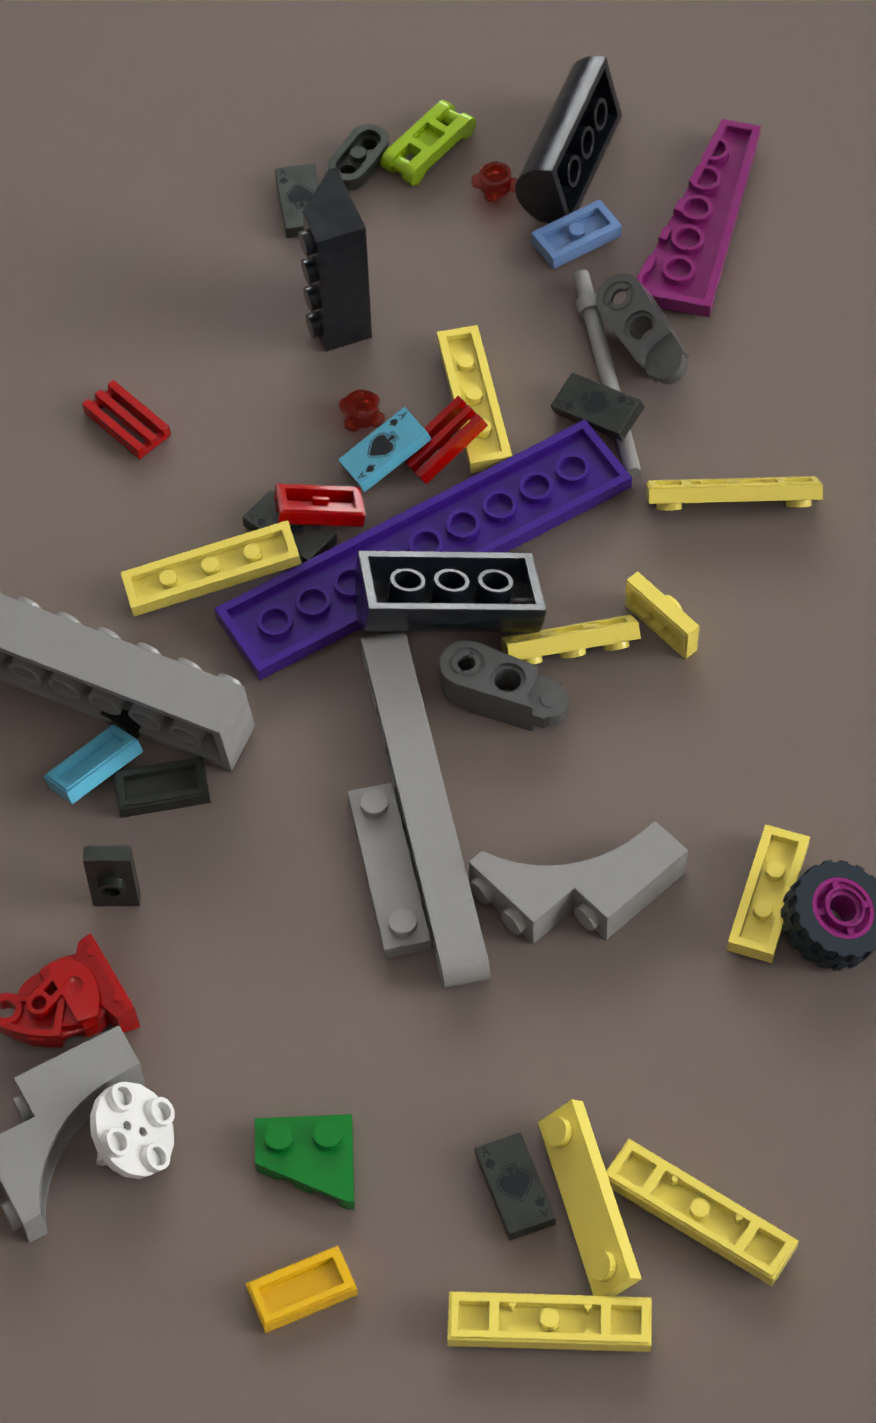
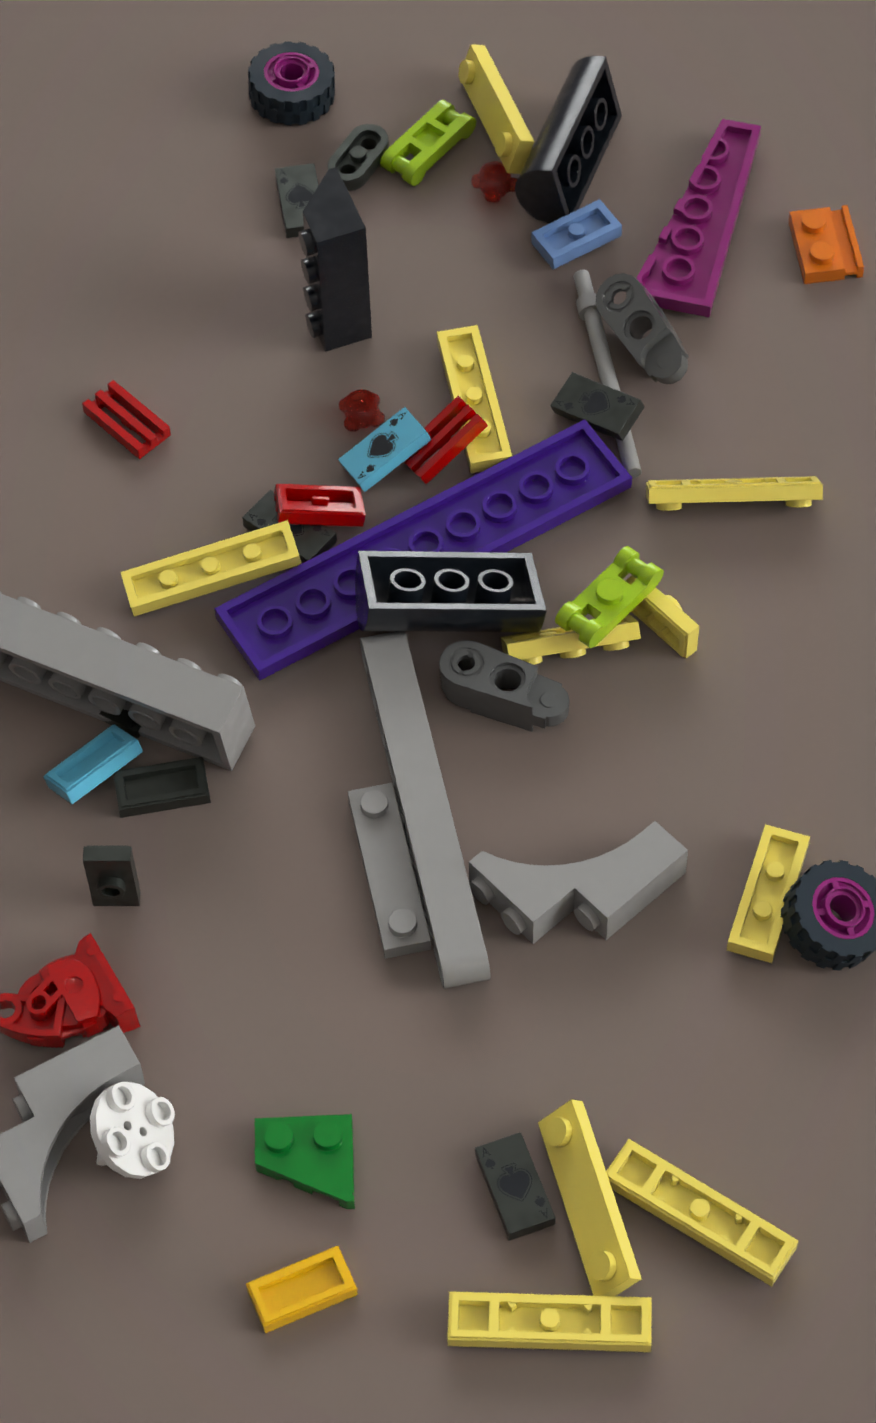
(291, 83): none -> black wheel
(496, 108): none -> light yellow plate
(609, 597): none -> lime plate
(825, 244): none -> orange plate

